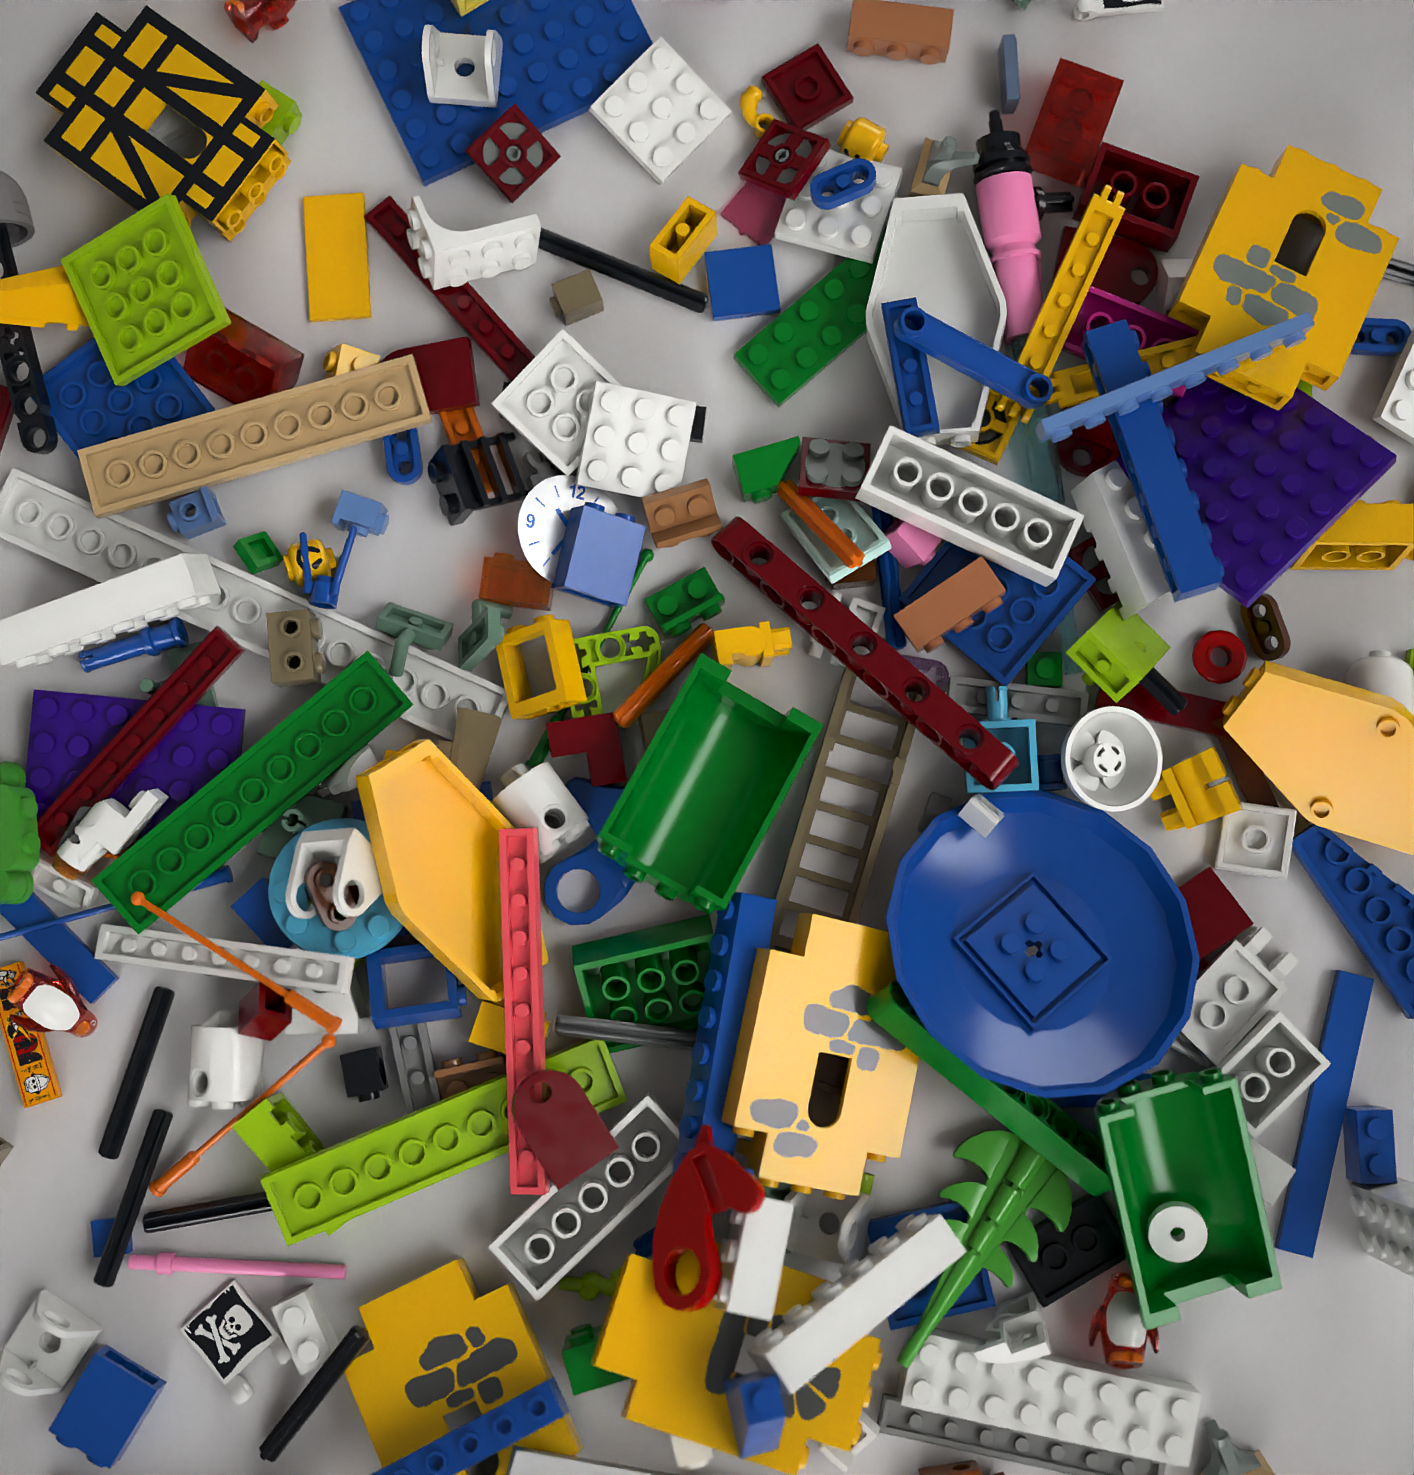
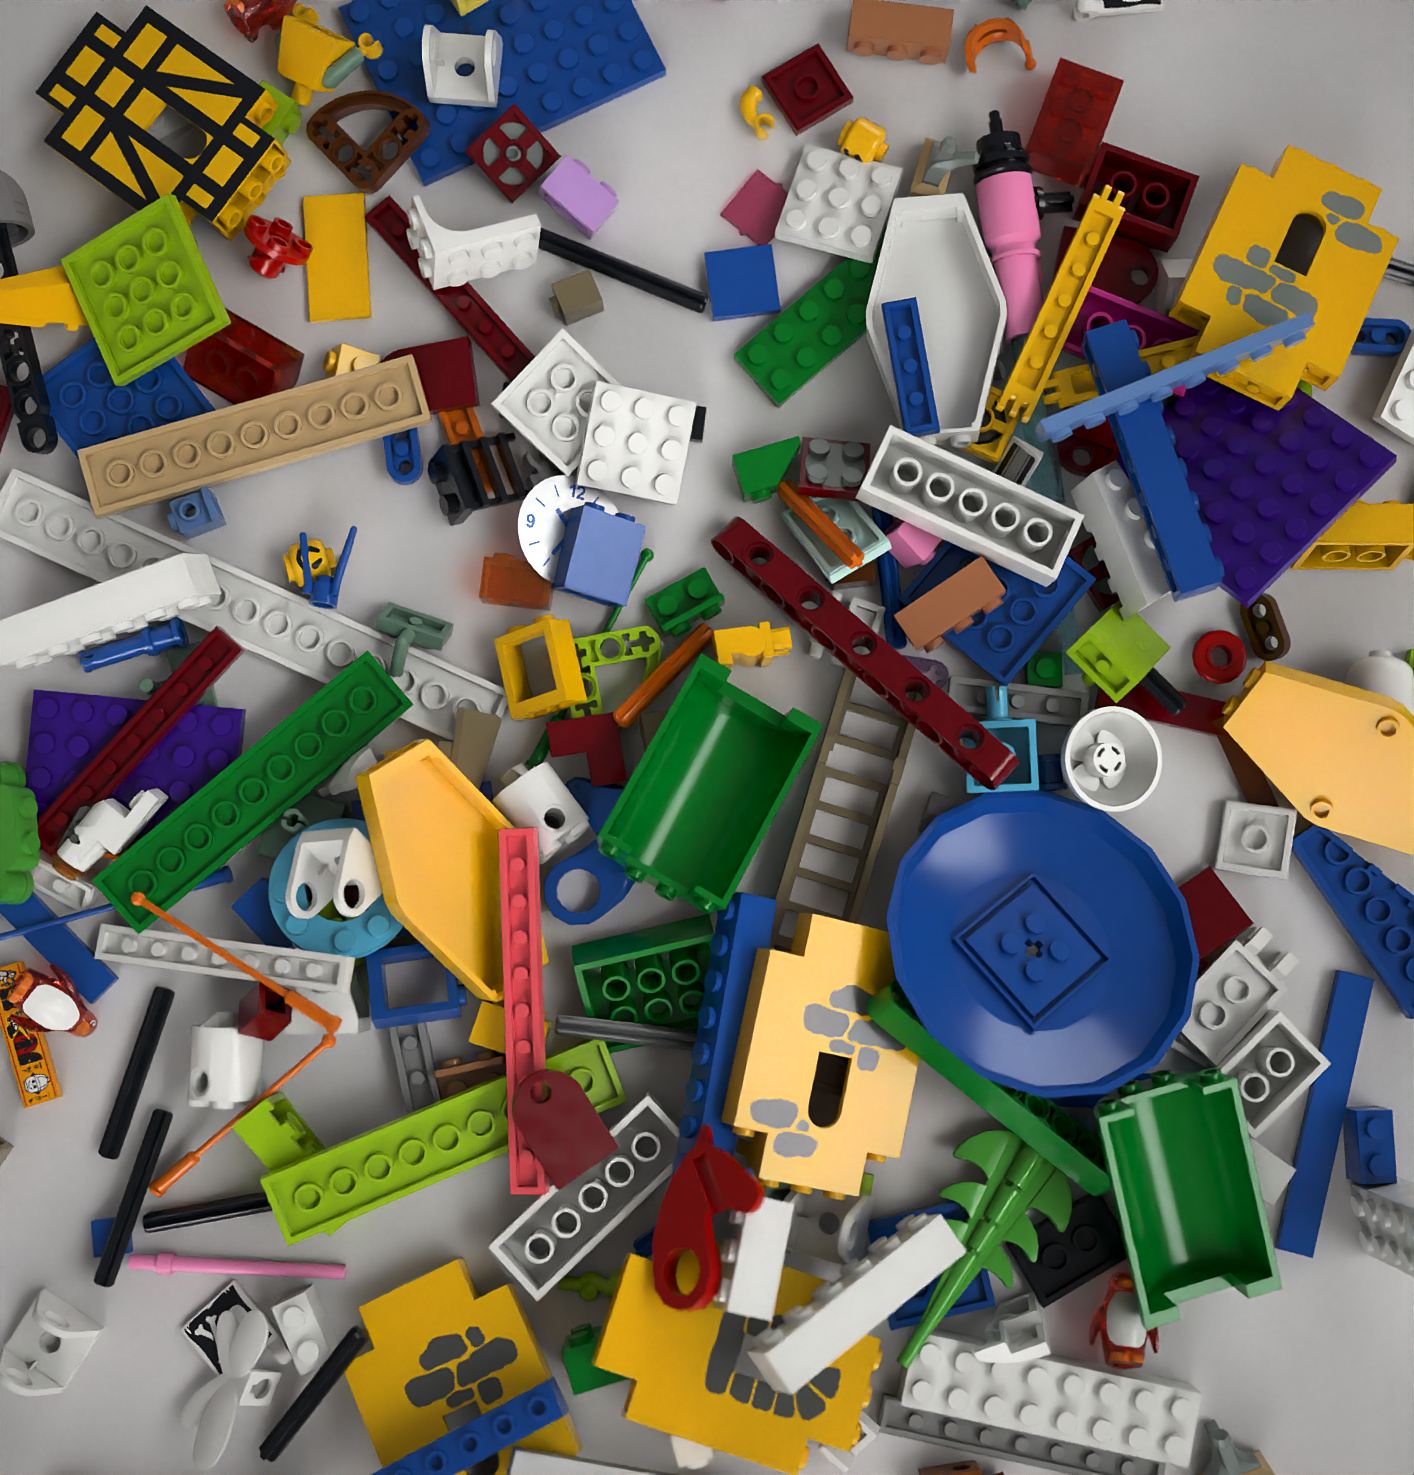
(106, 1407): blue brick -> none
(216, 1402): none -> white piece
(258, 552): green plate -> none
(274, 246): none -> red plate
(294, 648): dark tan brick -> none
(316, 55): none -> yellow torso
(323, 896): reddish brown plate -> none
(362, 512): medium blue brick -> none
(364, 1073): black brick -> none
(372, 158): none -> reddish brown beam
(483, 633): sand green plate -> none
(579, 196): none -> lavender brick
(660, 110): white plate -> none
(681, 513): medium nougat bracket -> none
(683, 240): yellow brick -> none
(755, 1412): blue slope -> none
(784, 159): dark red piece -> none
(840, 183): blue plate -> none
(972, 358): blue piece -> none
(981, 814): white slope -> none
(994, 31): none -> orange helmet
(1009, 74): sand blue tile -> none
(1018, 462): none -> slope
(1181, 1247): white piece -> none
(1191, 793): yellow hips -> none

